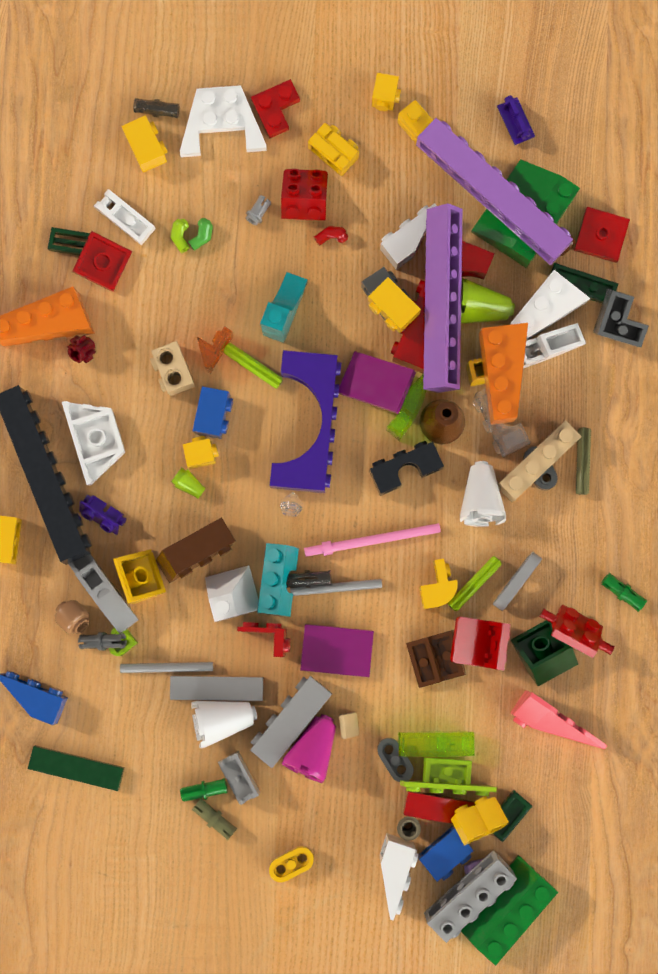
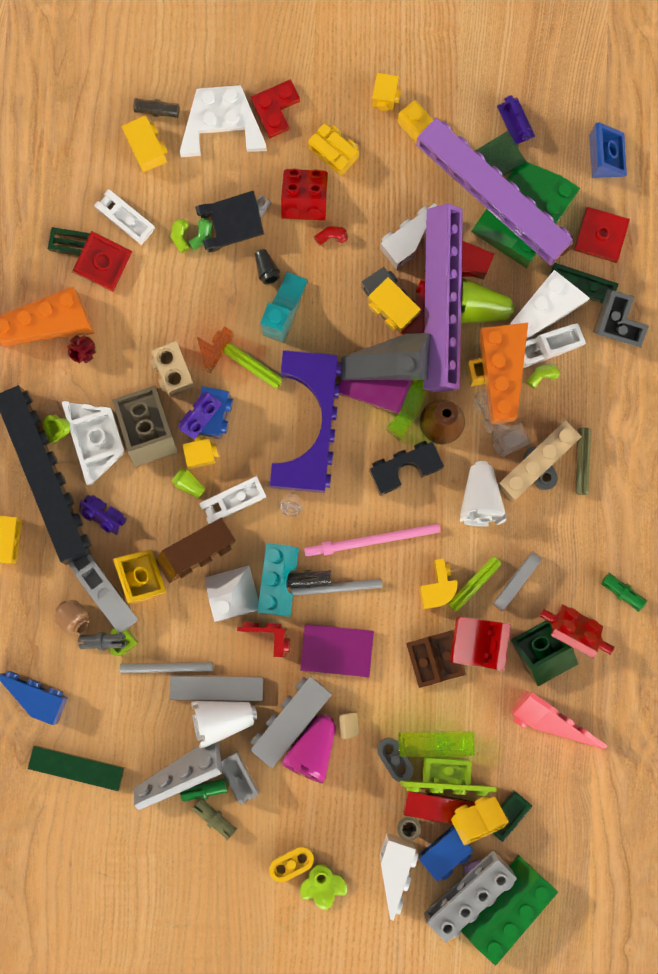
(56, 427): none -> lime tile
(144, 426): none -> dark tan slope
(182, 774): none -> light grey wing
(203, 411): none -> dark purple hinge
(233, 220): none -> black flag
(233, 499): none -> white plate
(266, 268): none -> pearl dark grey cone
(323, 890): none -> lime plate
(394, 359): none -> dark grey wedge
(502, 153): none -> clear green piece
(543, 372): none -> lime arm
(607, 152): none -> blue slope

